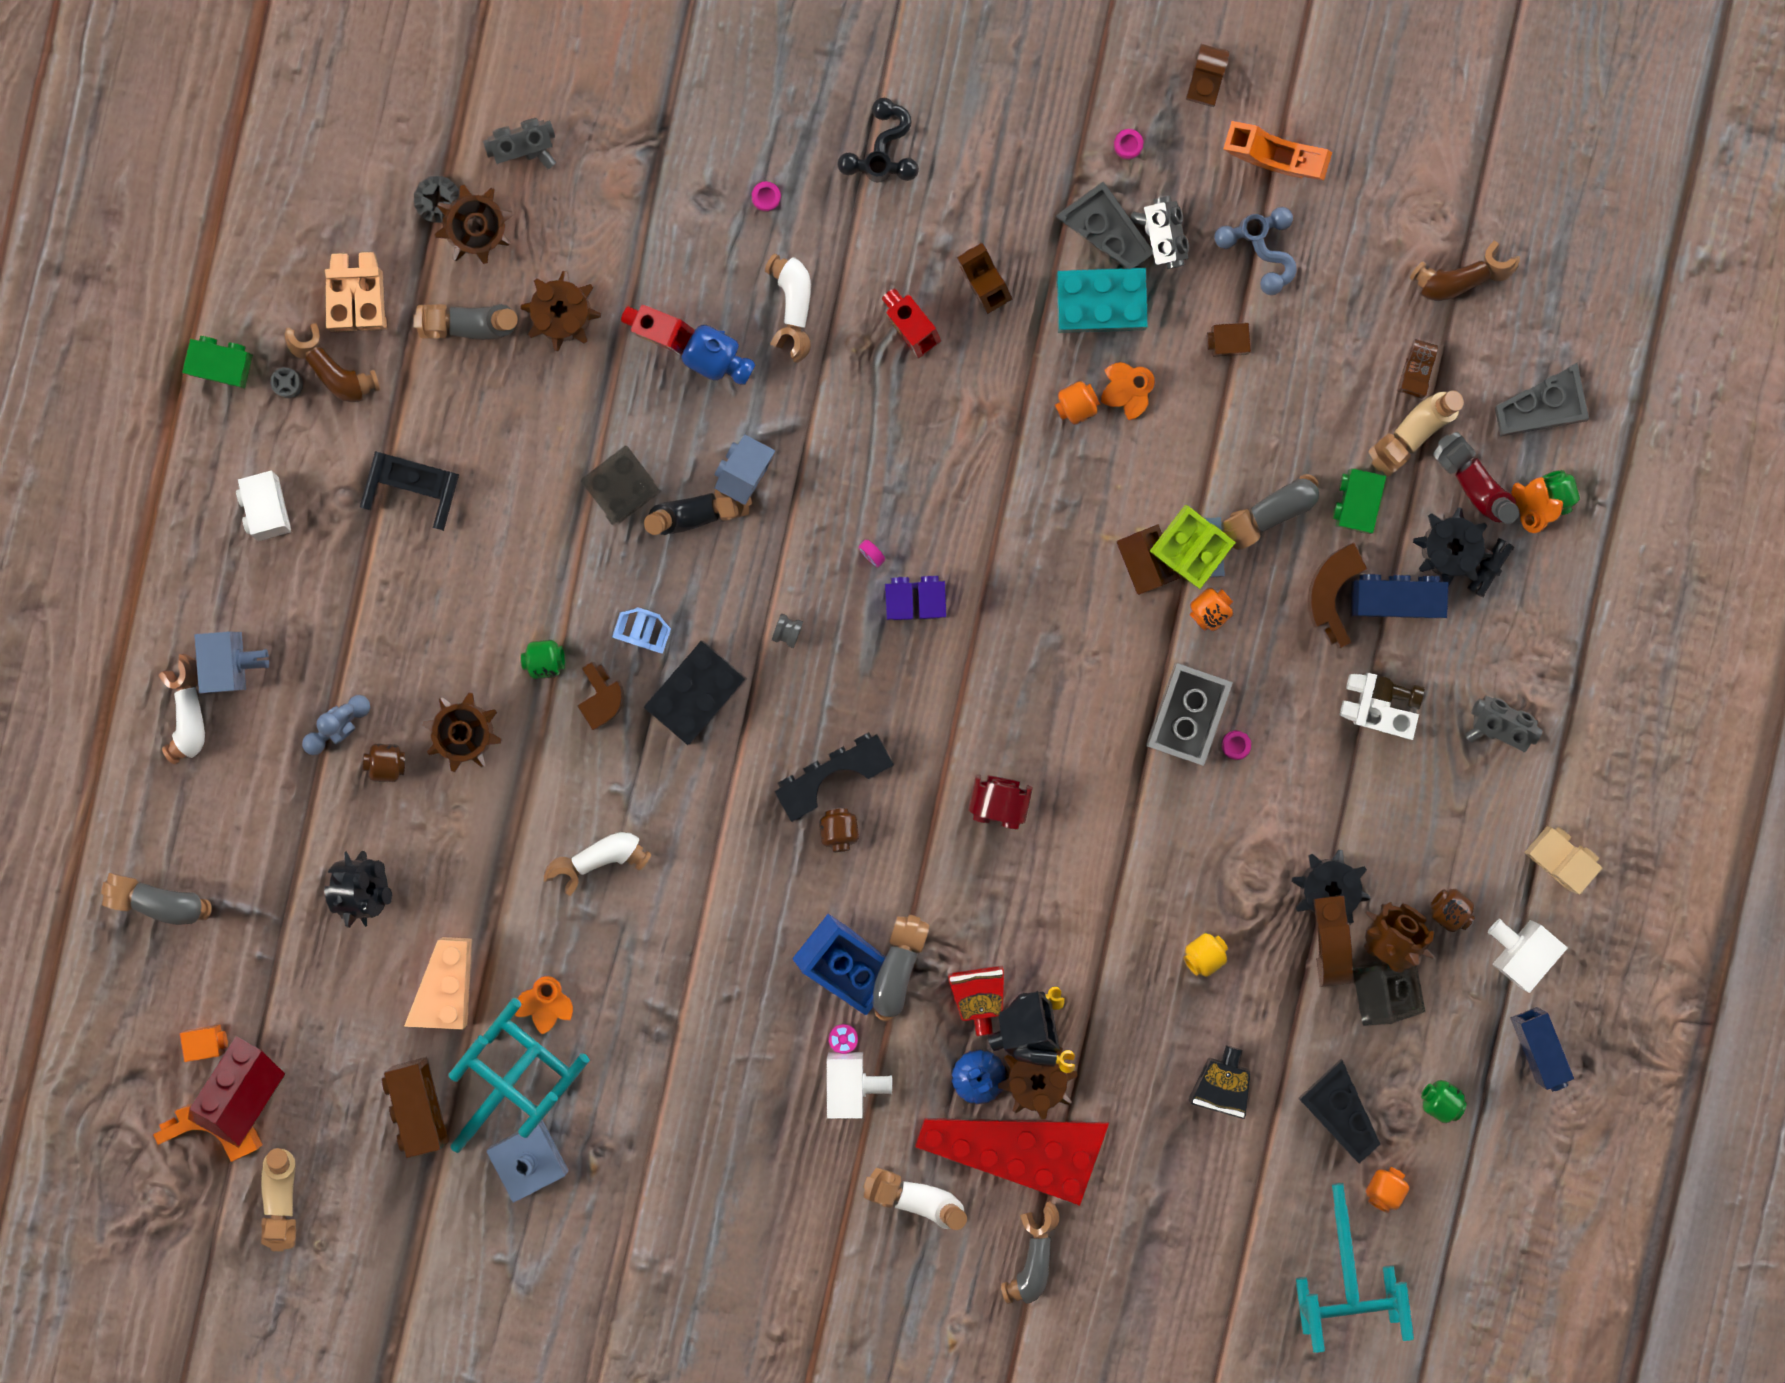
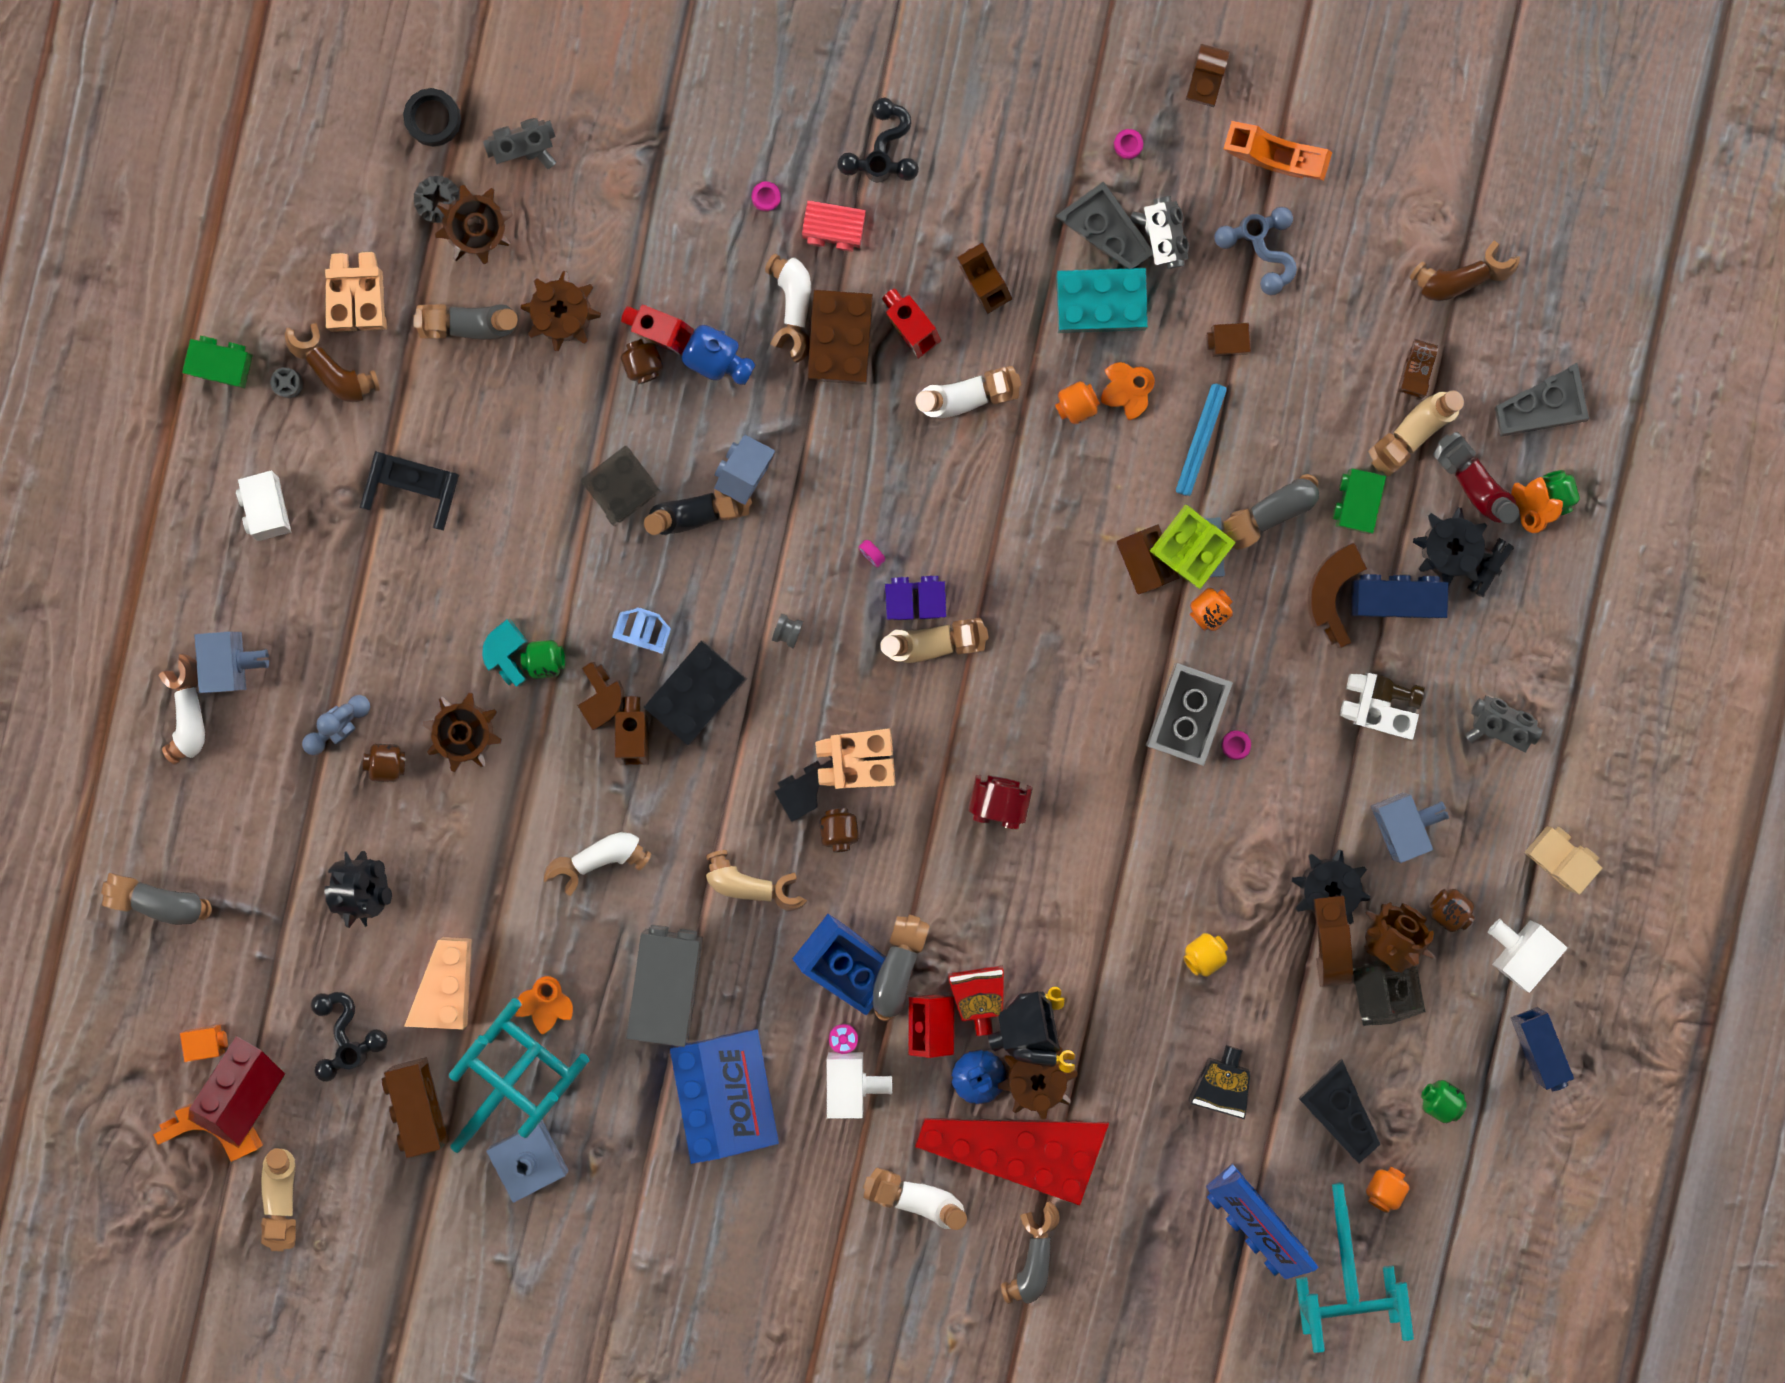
(374, 1041): none -> black piece
(428, 95): none -> black tyre
(499, 648): none -> teal brick
(631, 746): none -> reddish brown torso
(641, 361): none -> reddish brown head
(664, 986): none -> dark grey brick
(724, 1096): none -> blue piece
(731, 883): none -> tan piece
(833, 225): none -> coral brick
(840, 337): none -> reddish brown brick
(848, 759): none -> light nougat hips
(930, 643): none -> piece
(931, 1026): none -> red brick
(964, 396): none -> piece
(1201, 439): none -> dark azure axle
(1260, 1223): none -> blue piece
(1405, 826): none -> sand blue brick

